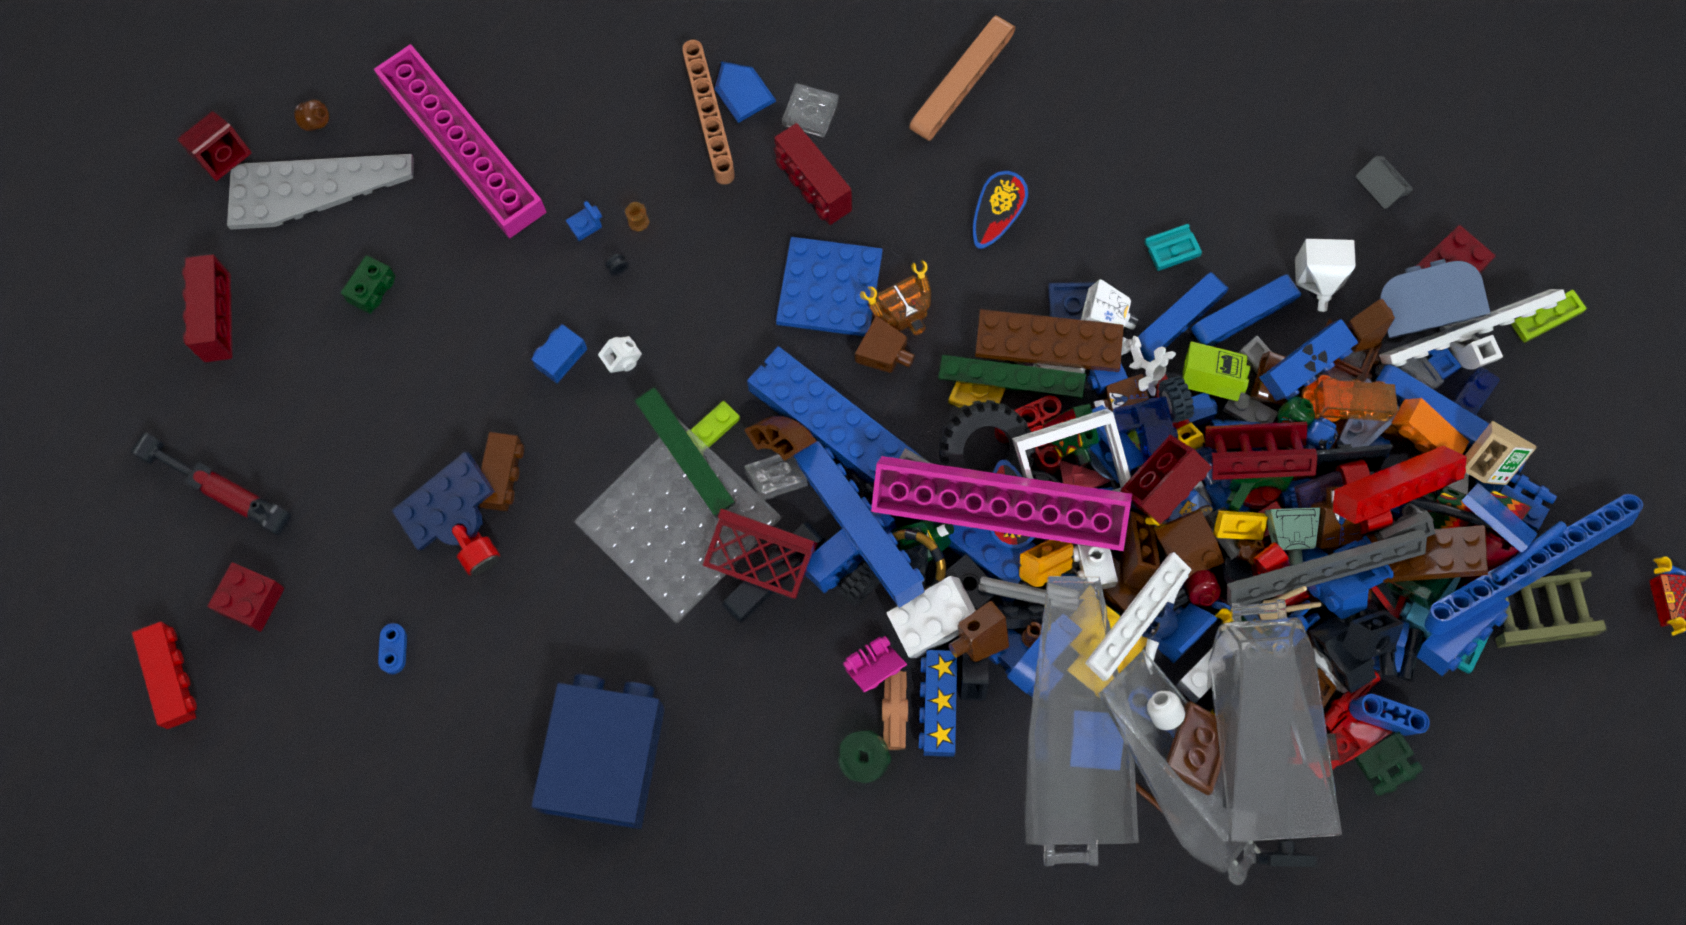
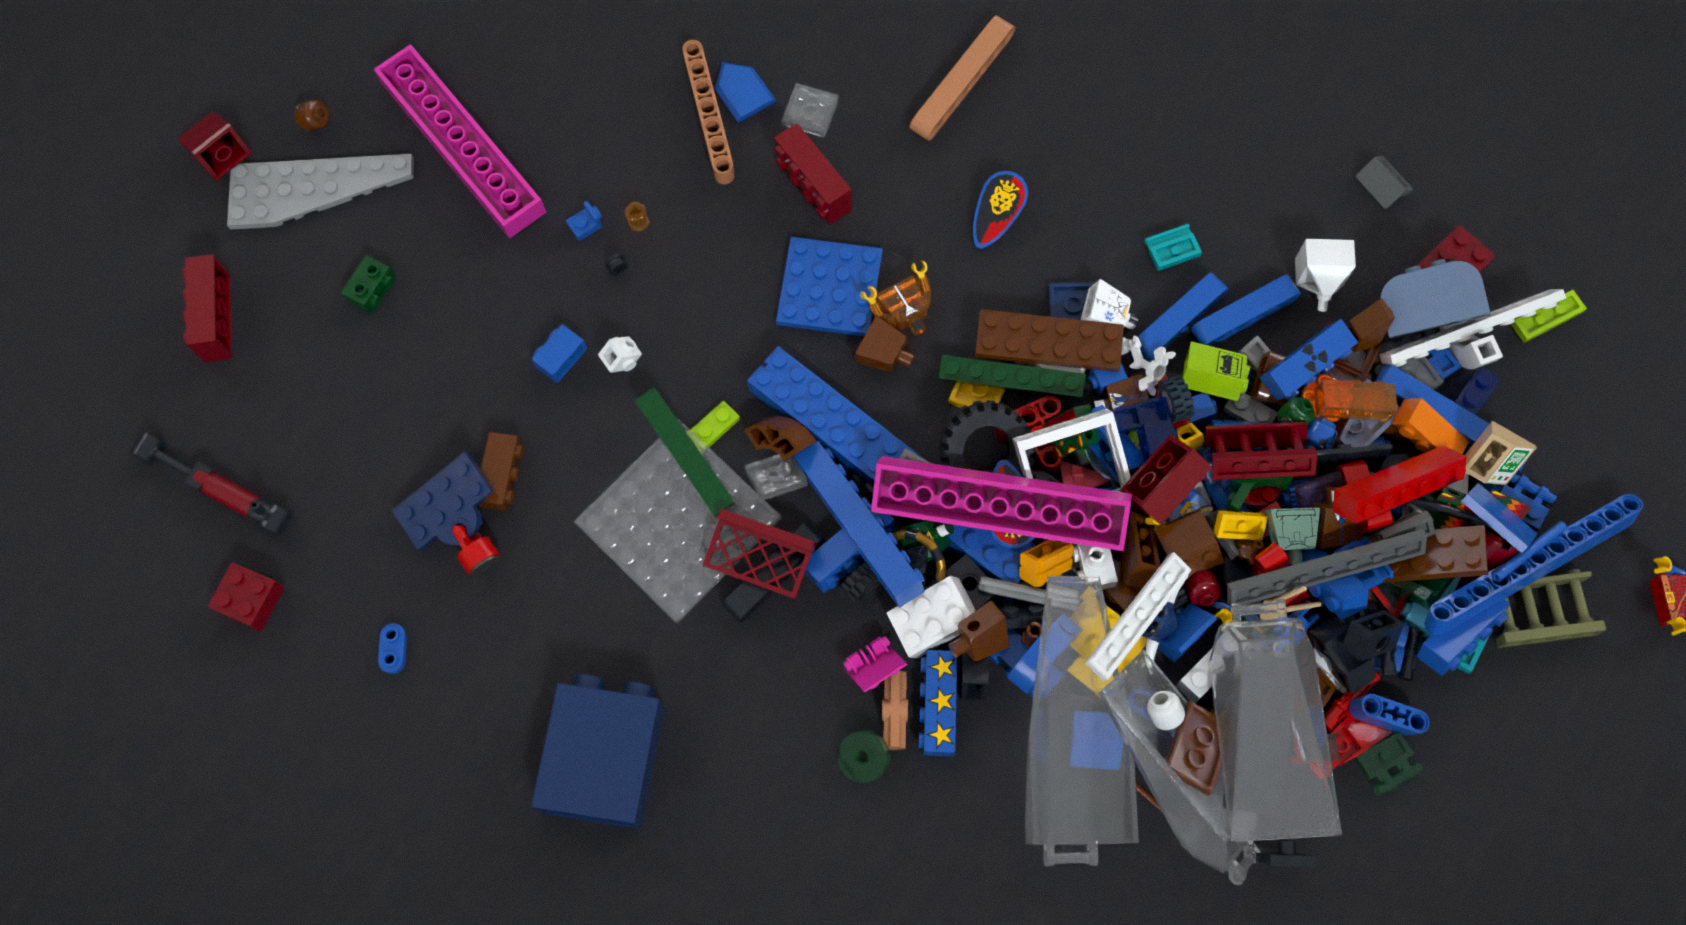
(164, 675): red brick -> none

